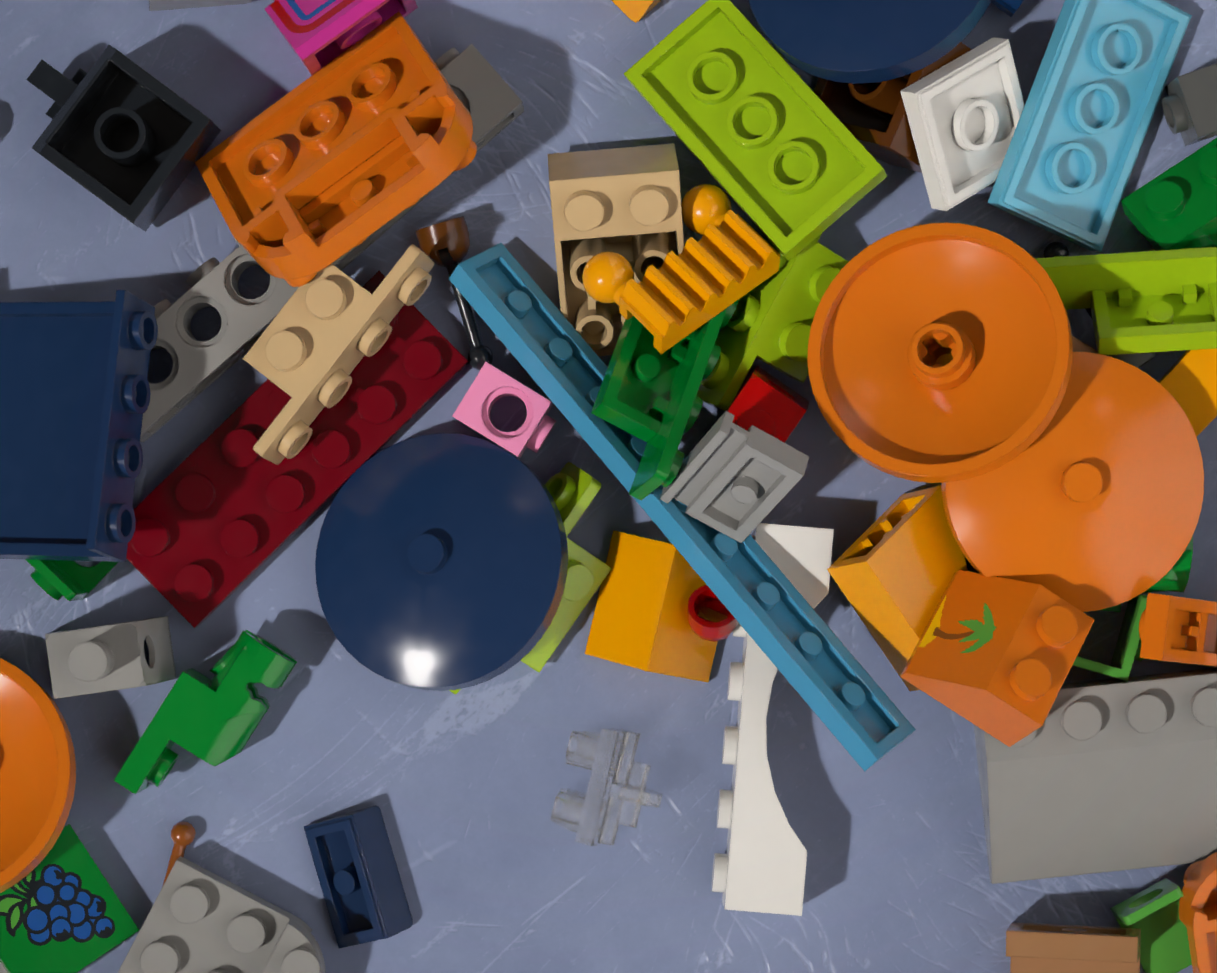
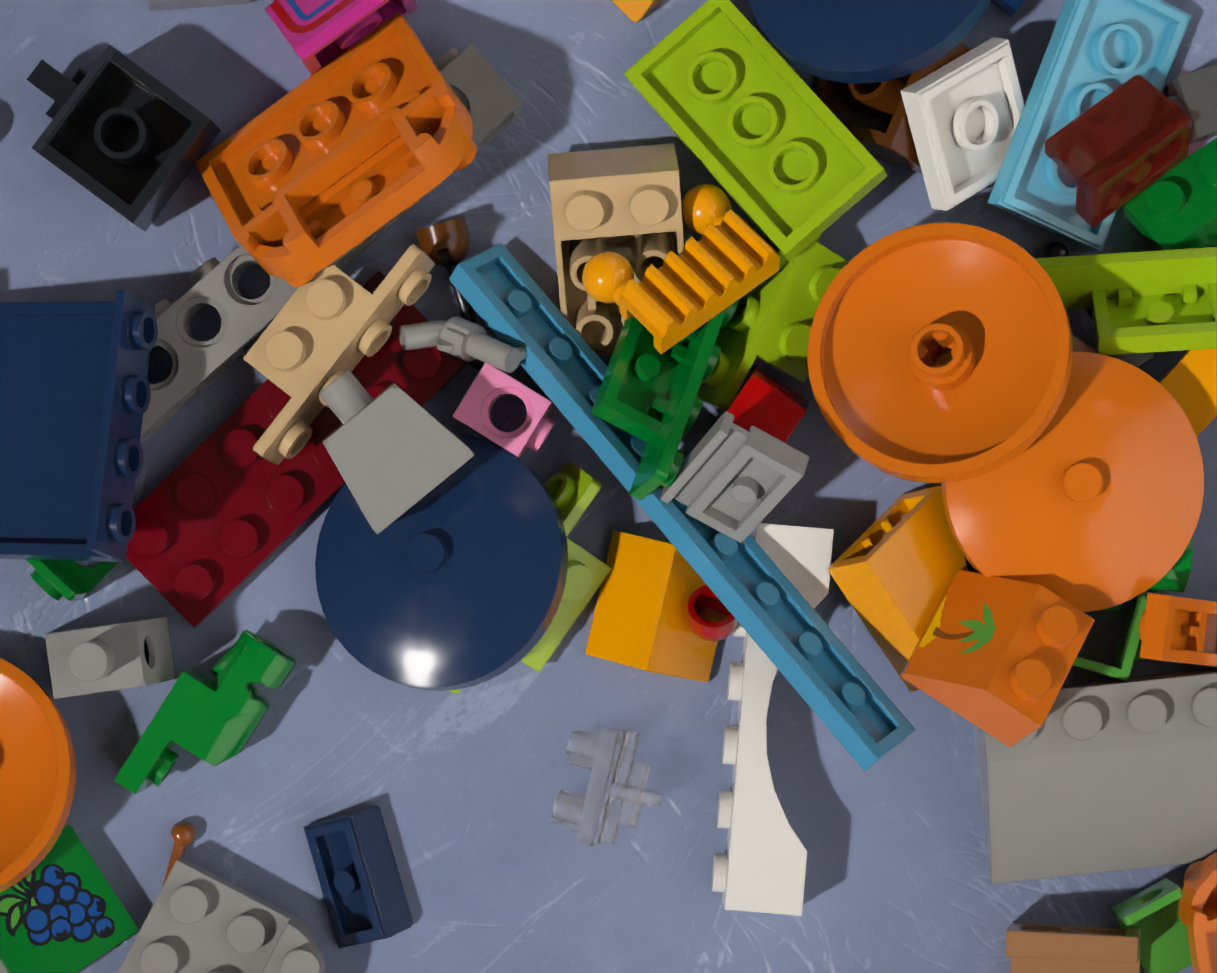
(388, 448): none -> light grey torso
(463, 341): none -> light grey piece
(1120, 147): none -> clear red panel

